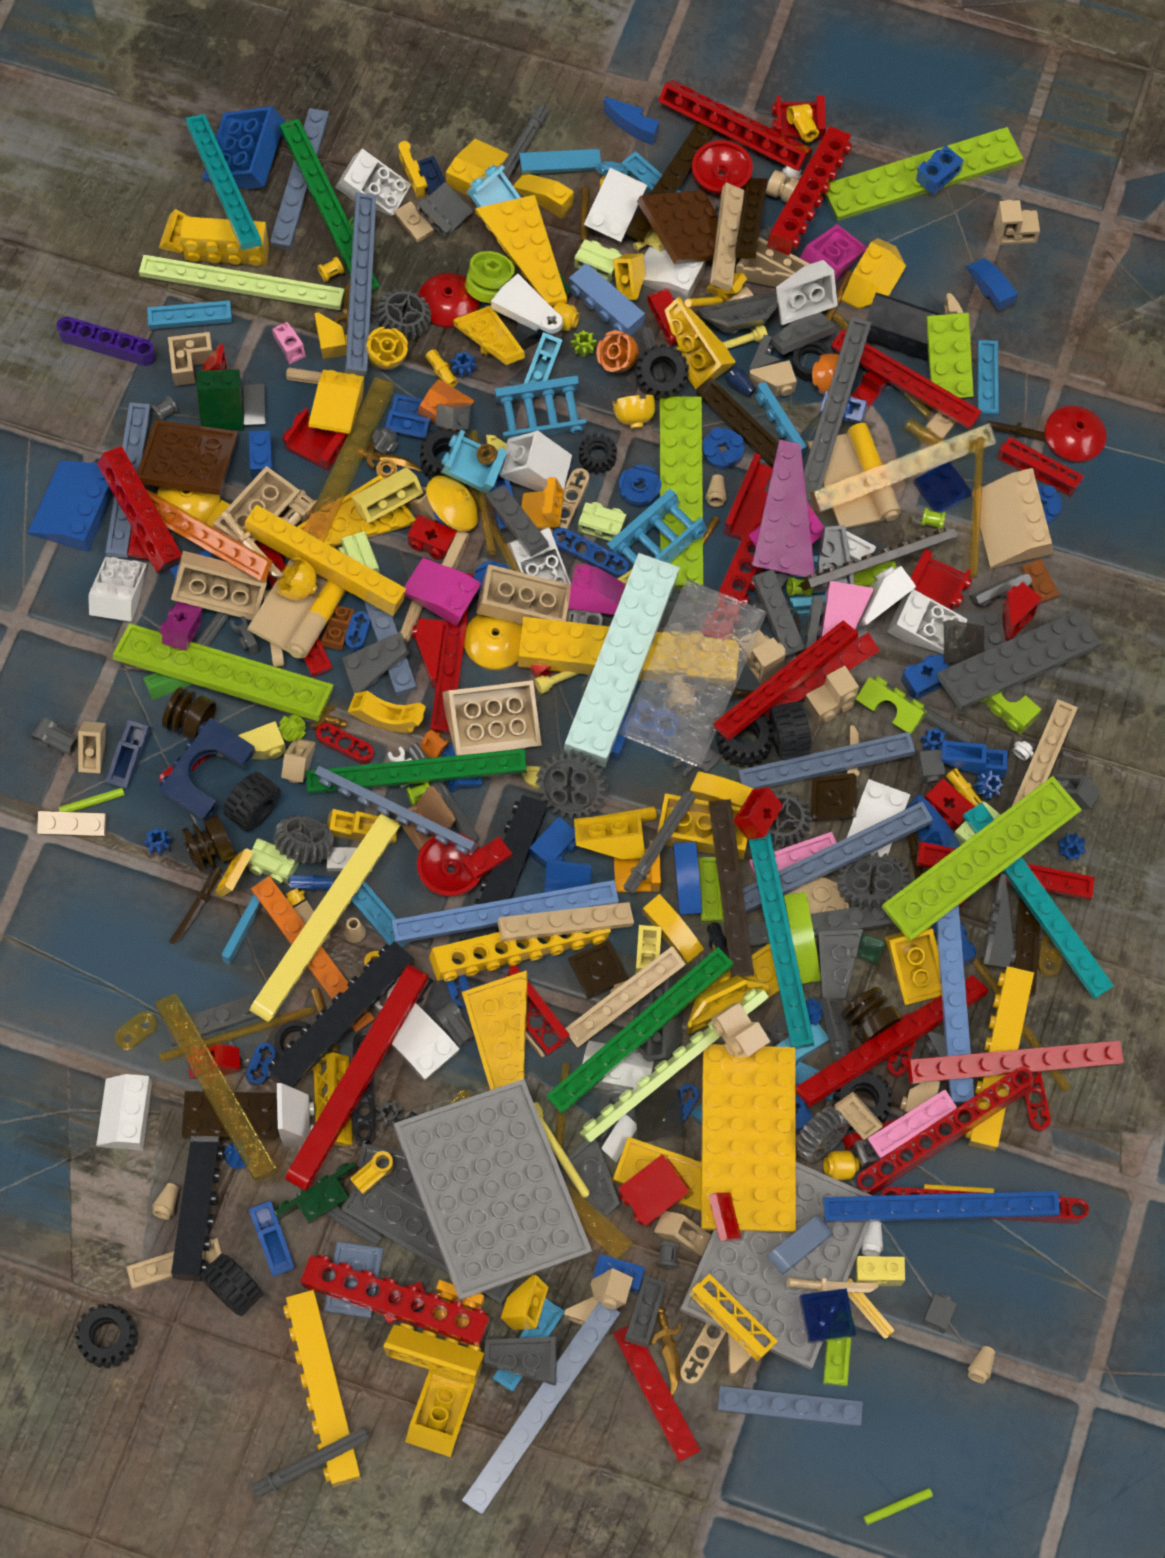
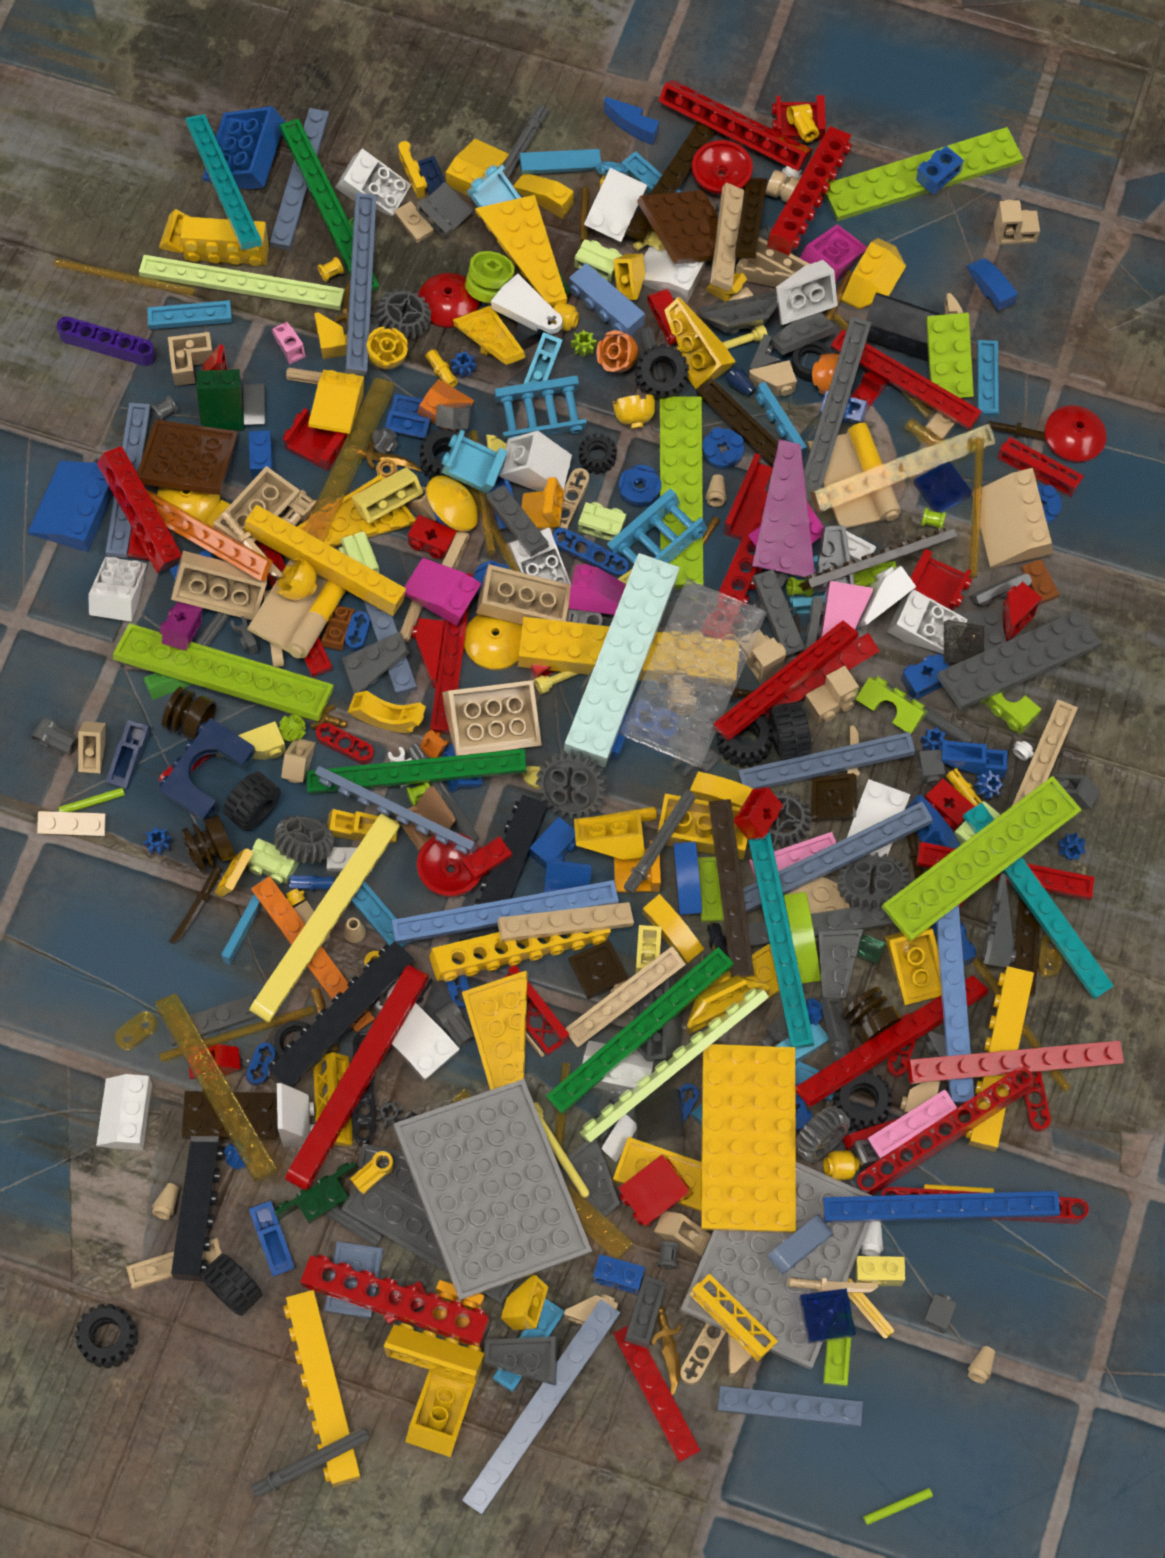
(124, 276): none -> clear yellow piece
(485, 449): pearl gold plate -> none
(611, 1288): tan slope -> none
(693, 302): yellow bar -> none
(724, 1216): red plate -> none
(738, 1031): tan brick -> none
(858, 1115): tan plate -> none

